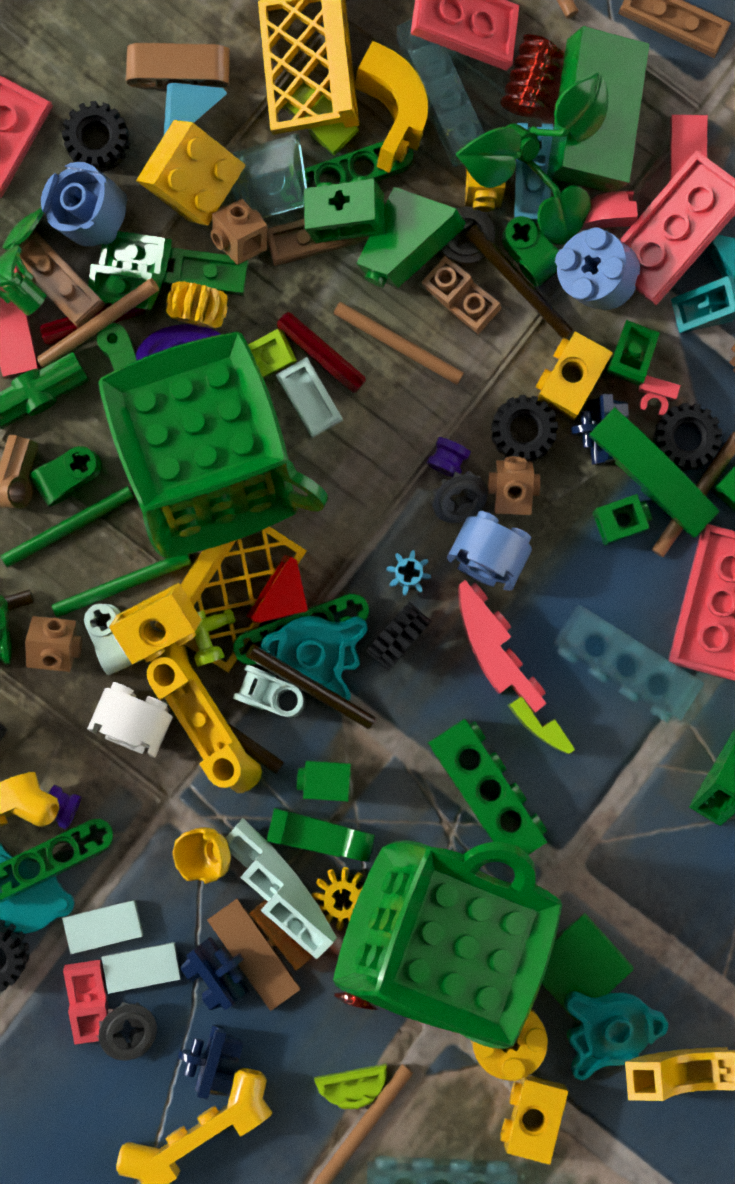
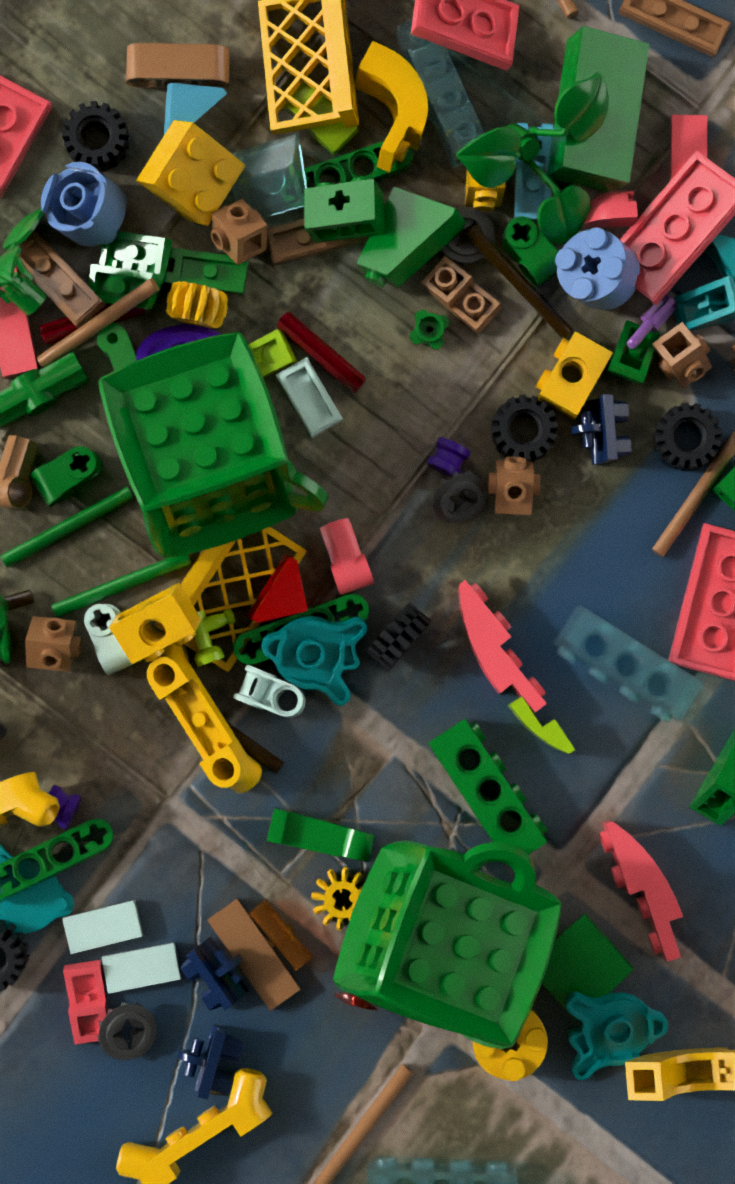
(130, 720): white brick -> none
(202, 855): yellow hair -> none
(287, 897): light aqua slope -> none
(310, 686): dark brown bar -> none
(325, 780): green brick -> none
(348, 564): none -> coral piece
(352, 1087): lime tile -> none
(398, 343): medium nougat bar -> none
(418, 568): medium azure gear -> none
(424, 320): none -> green plate
(490, 550): medium blue brick -> none
(531, 75): clear red piece -> none
(539, 1140): yellow brick -> none
(606, 515): green brick -> none
(640, 873): none -> coral slope
(653, 320): none -> medium lavender axle
(654, 472): green slope -> none
(659, 390): coral tile -> none
(682, 355): none -> medium nougat brick

